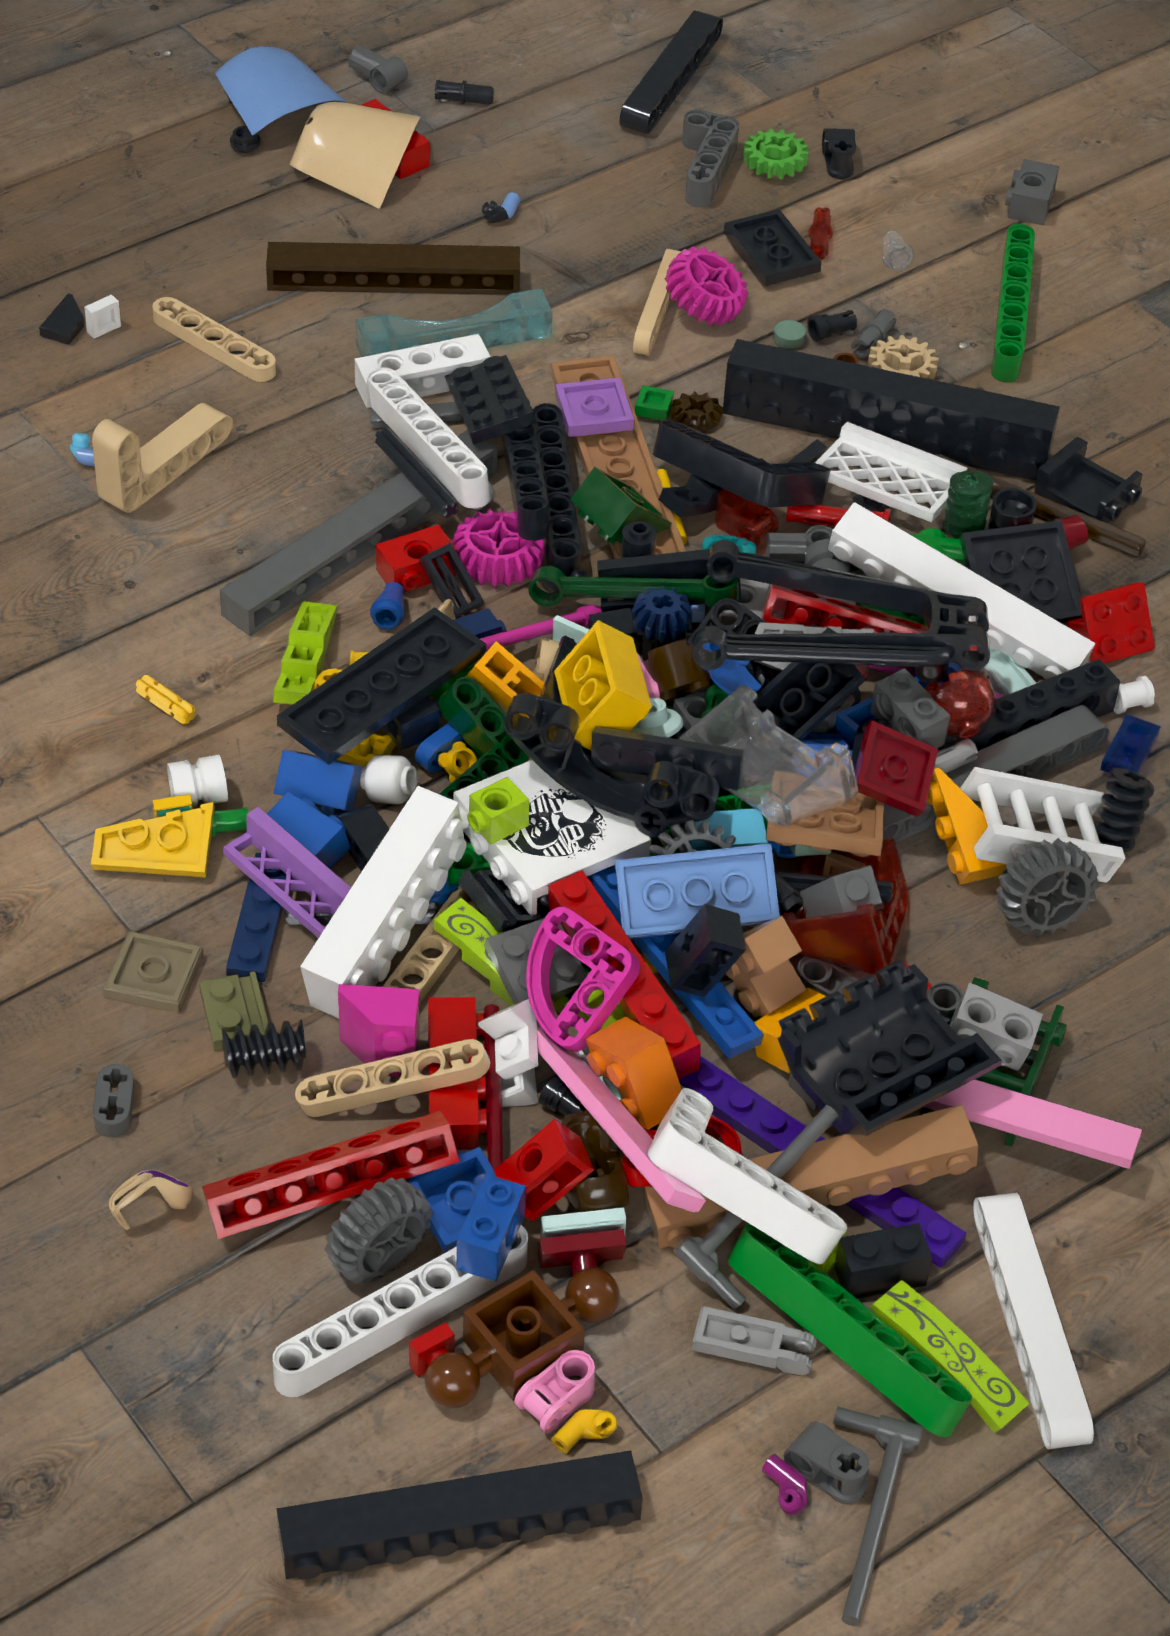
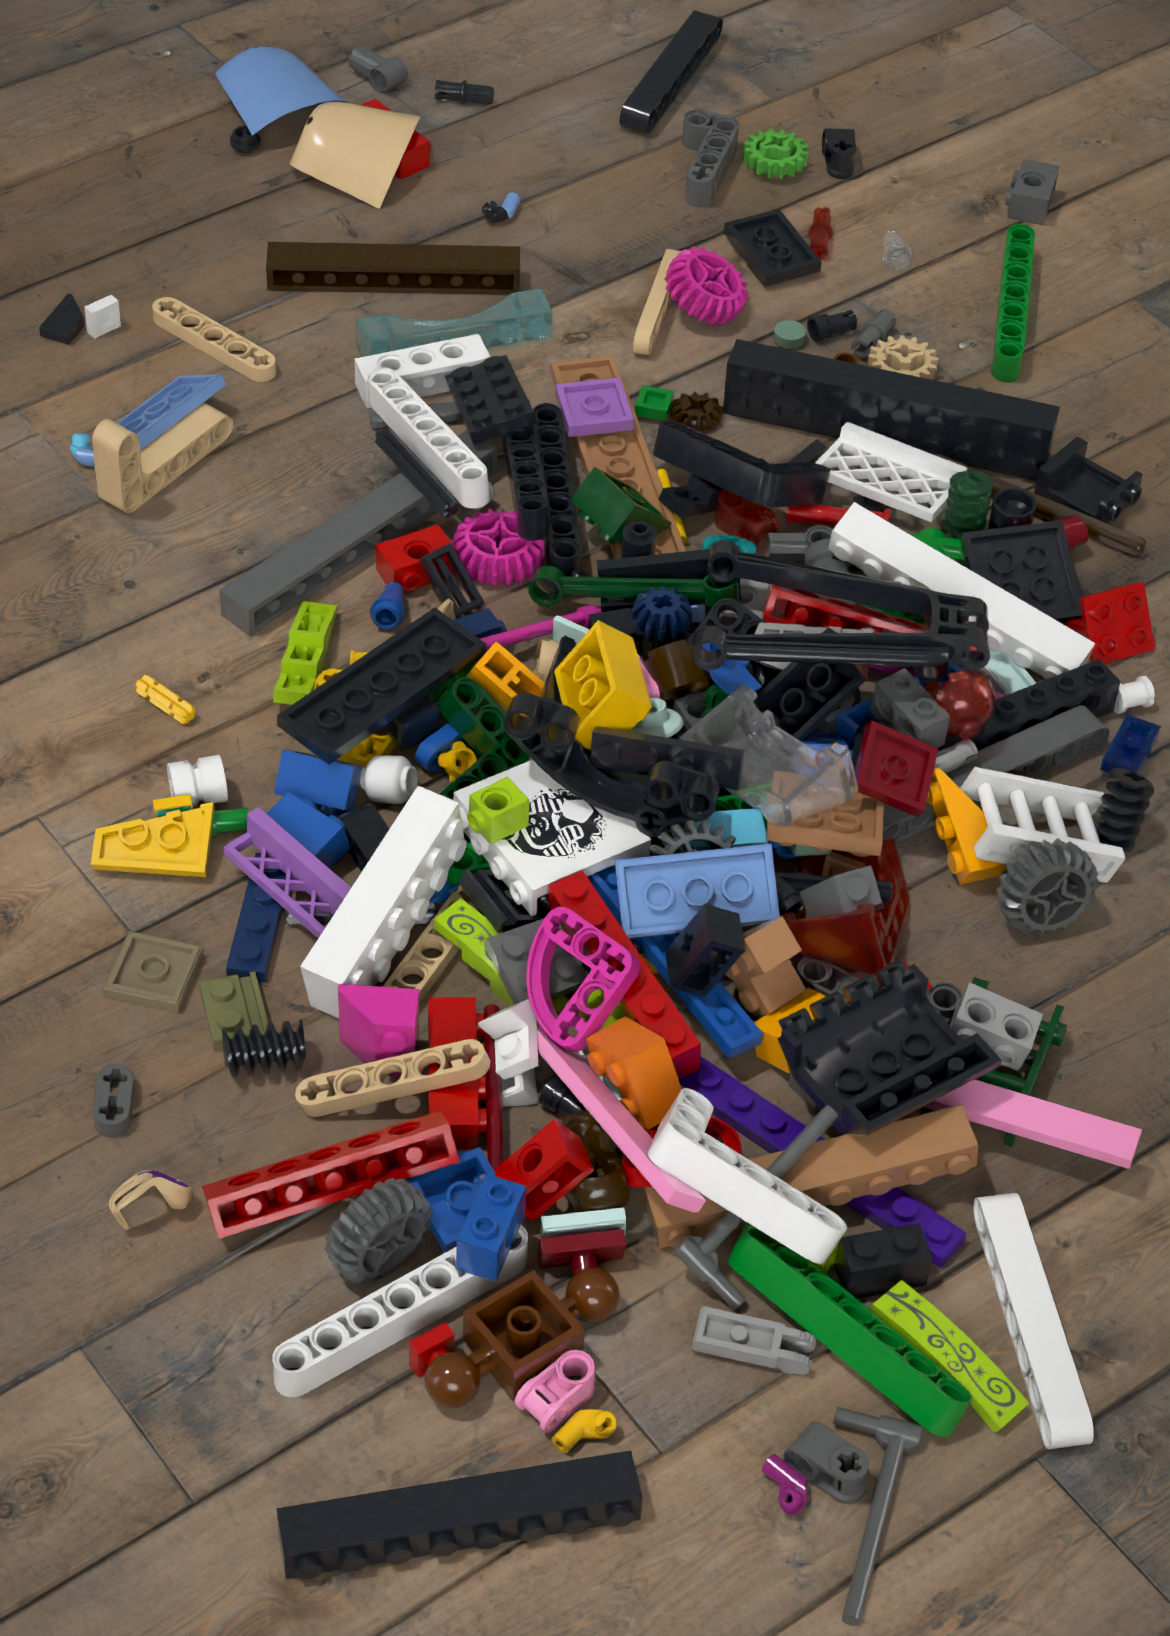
(170, 405): none -> medium blue tile

